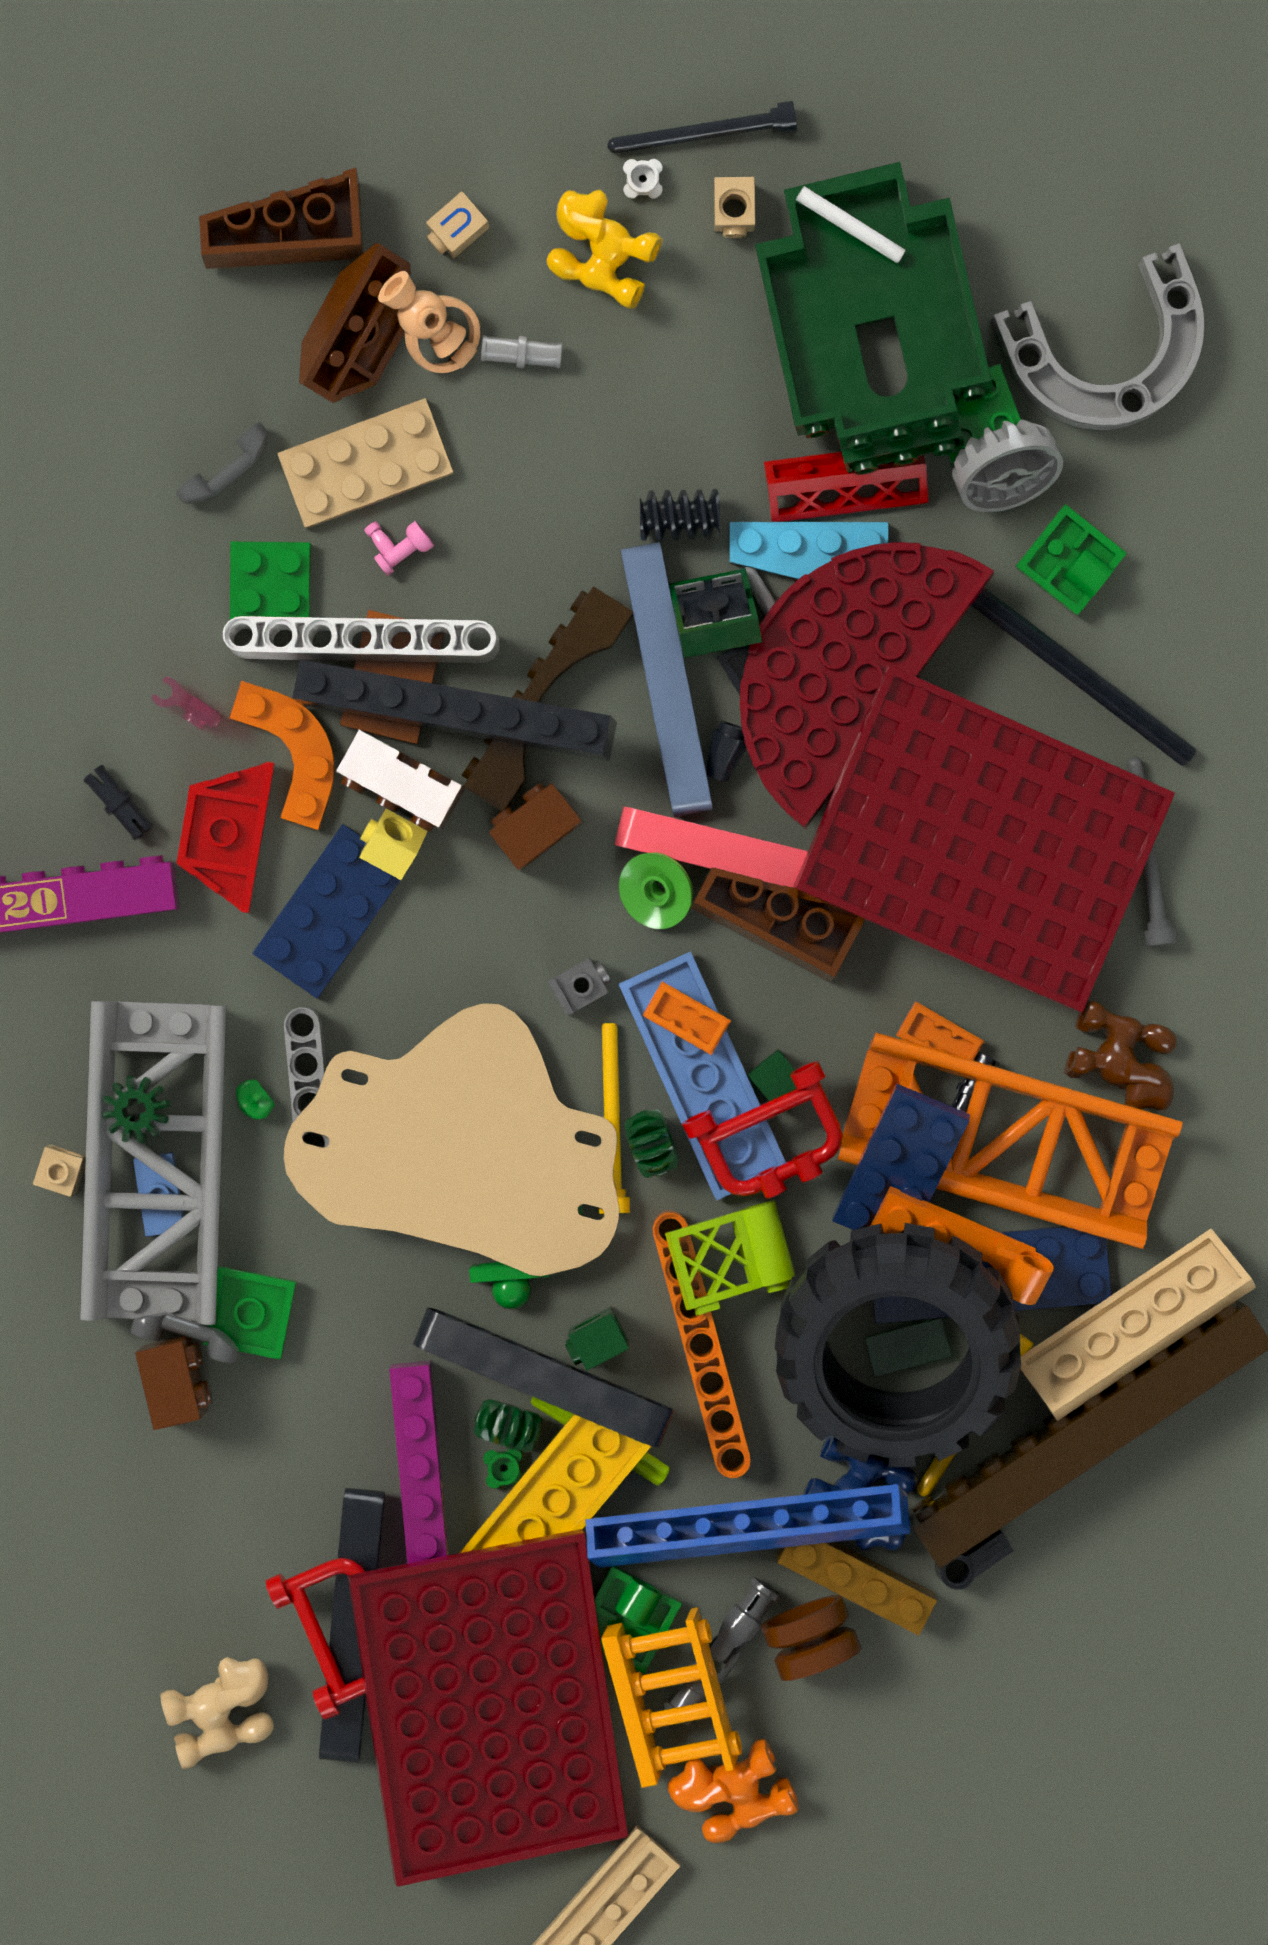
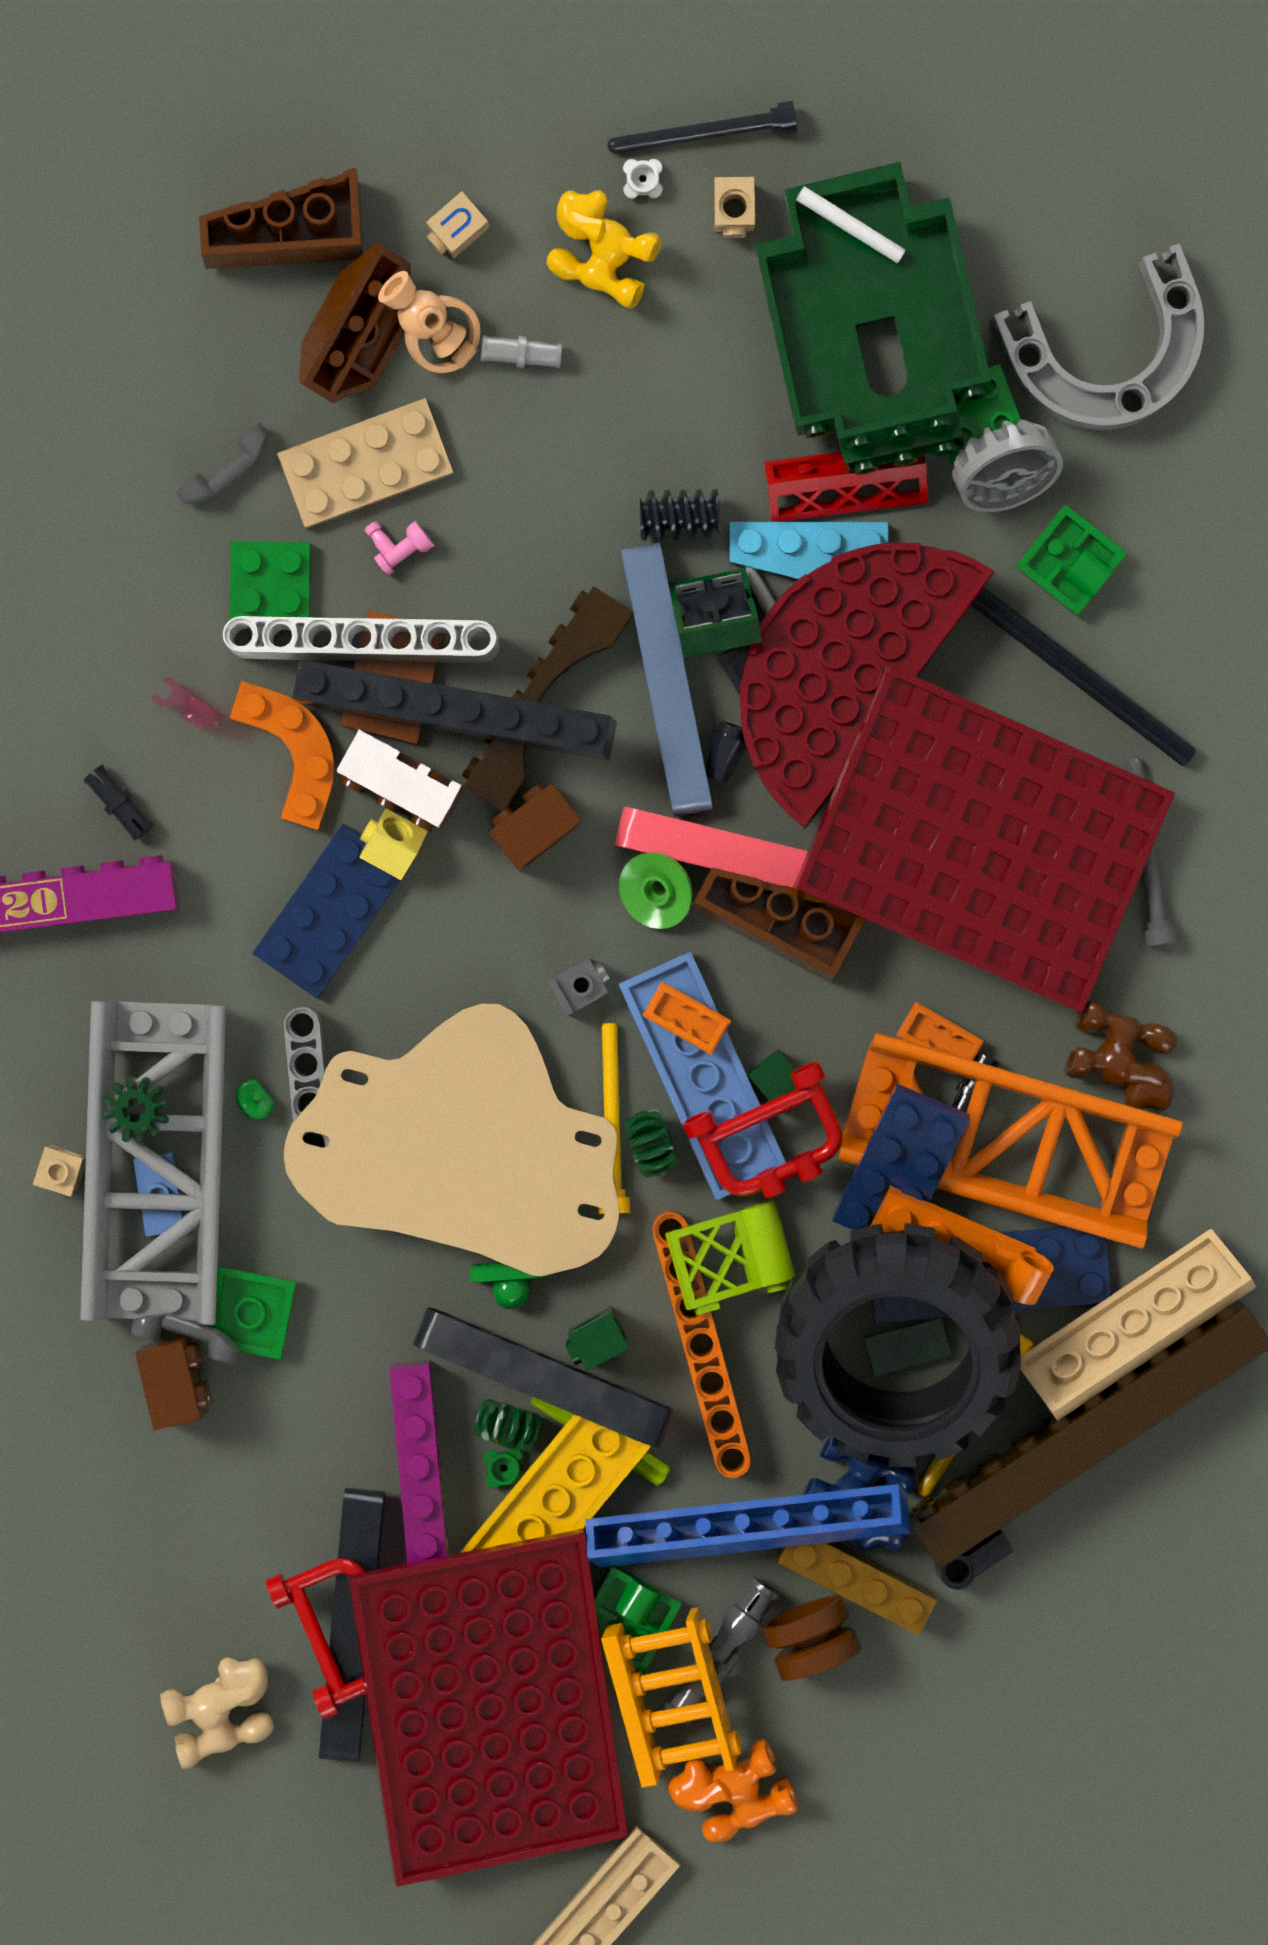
(226, 832): red wing -> none

